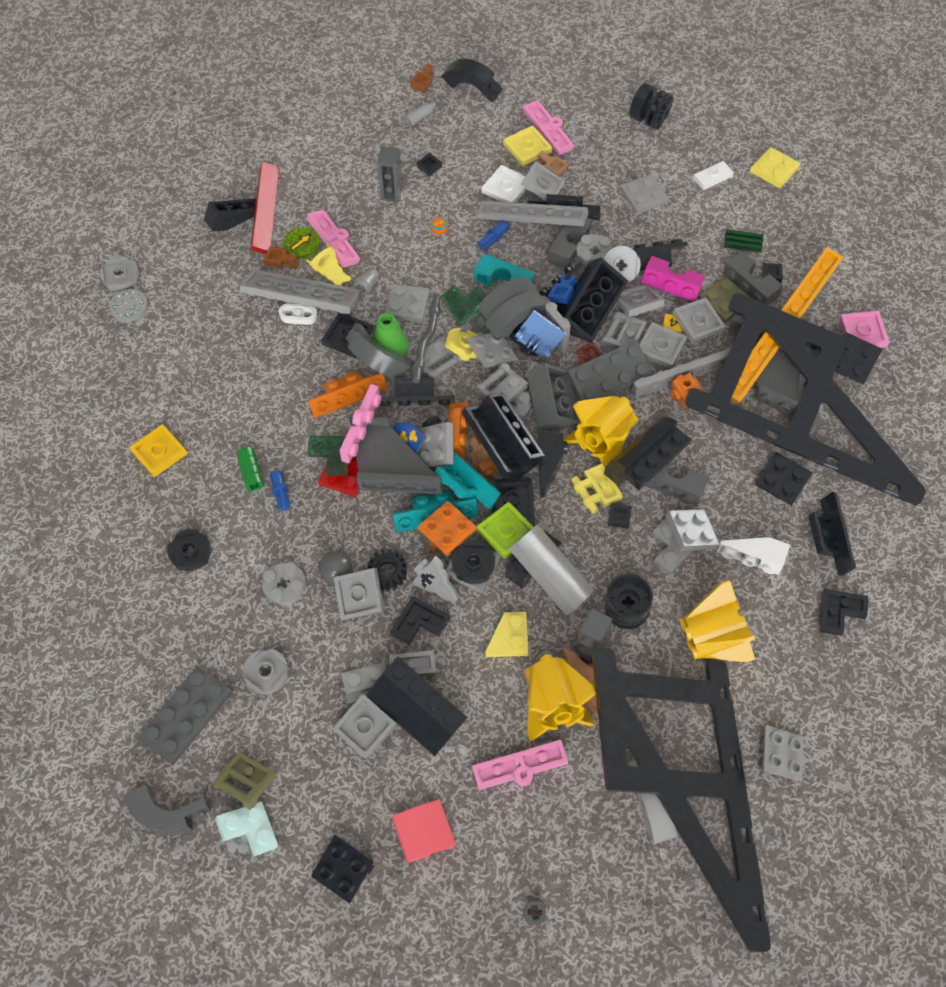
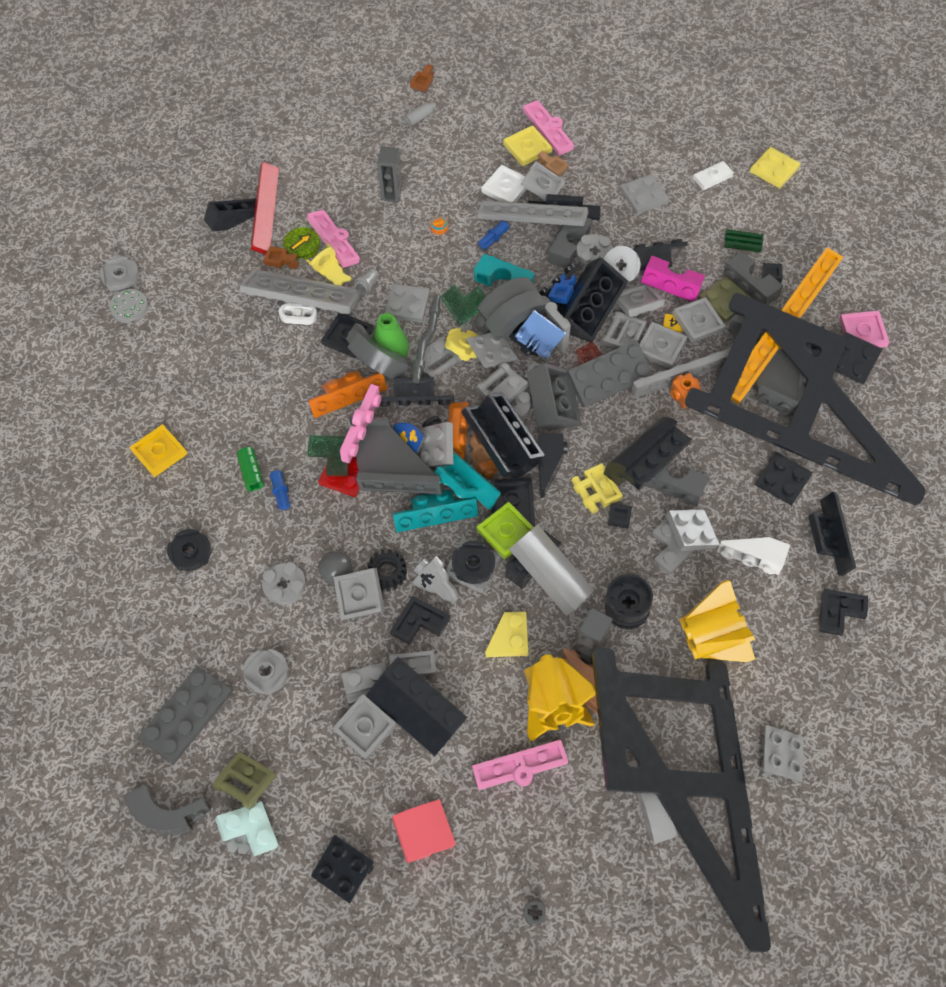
(429, 164): black plate -> none
(446, 529): orange bracket -> none
(475, 74): black arch -> none
(603, 426): yellow brick -> none
(651, 106): black wheel -> none

